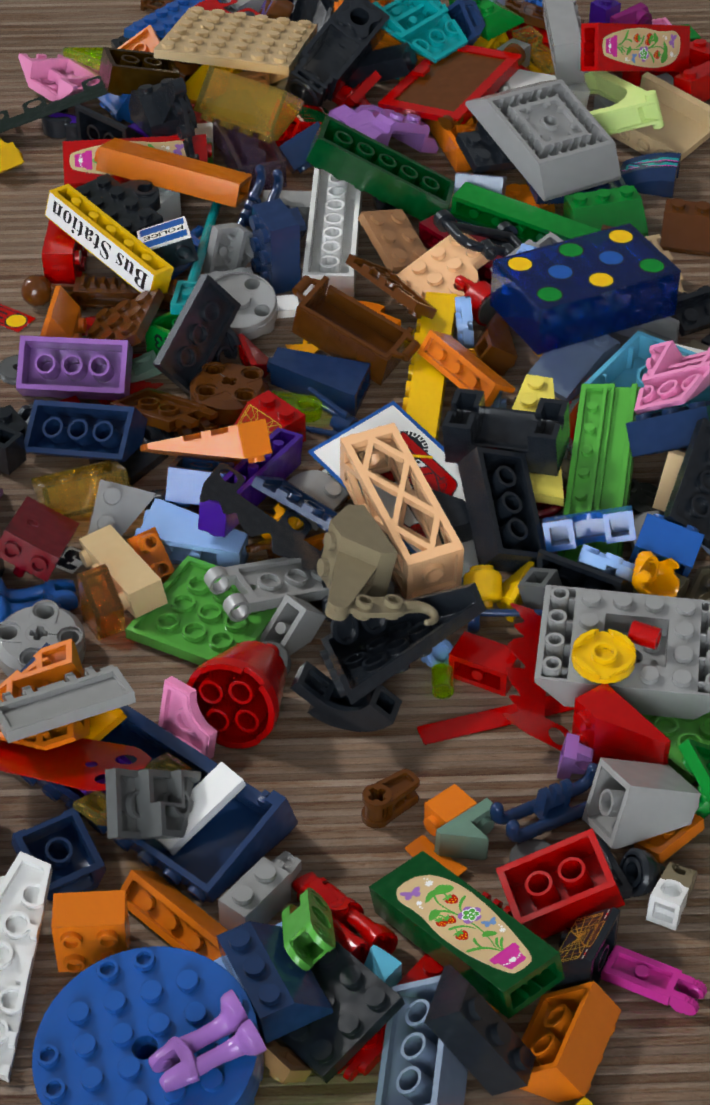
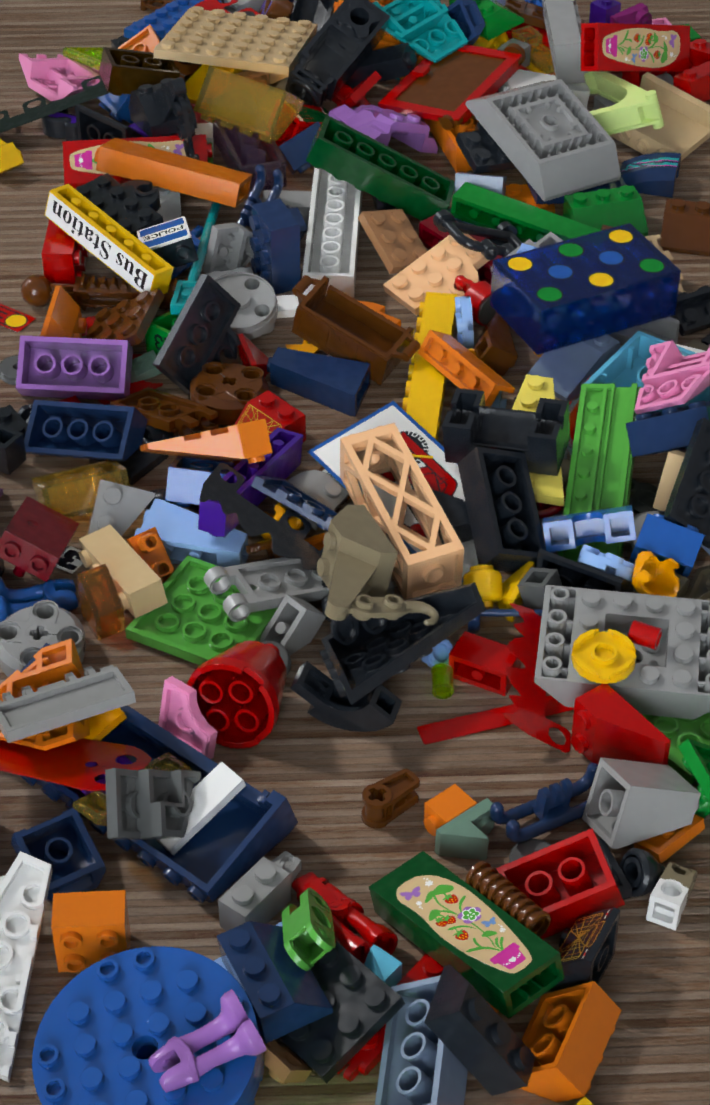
(171, 914): orange panel -> none
(303, 401): clear neon green piece -> none
(340, 418): dark blue plant -> none
(393, 286): reddish brown wing -> none
(424, 844): orange sticker -> none
(508, 897): none -> reddish brown piece
(573, 757): medium lavender tile -> none
(653, 980): dark pink hinge -> none

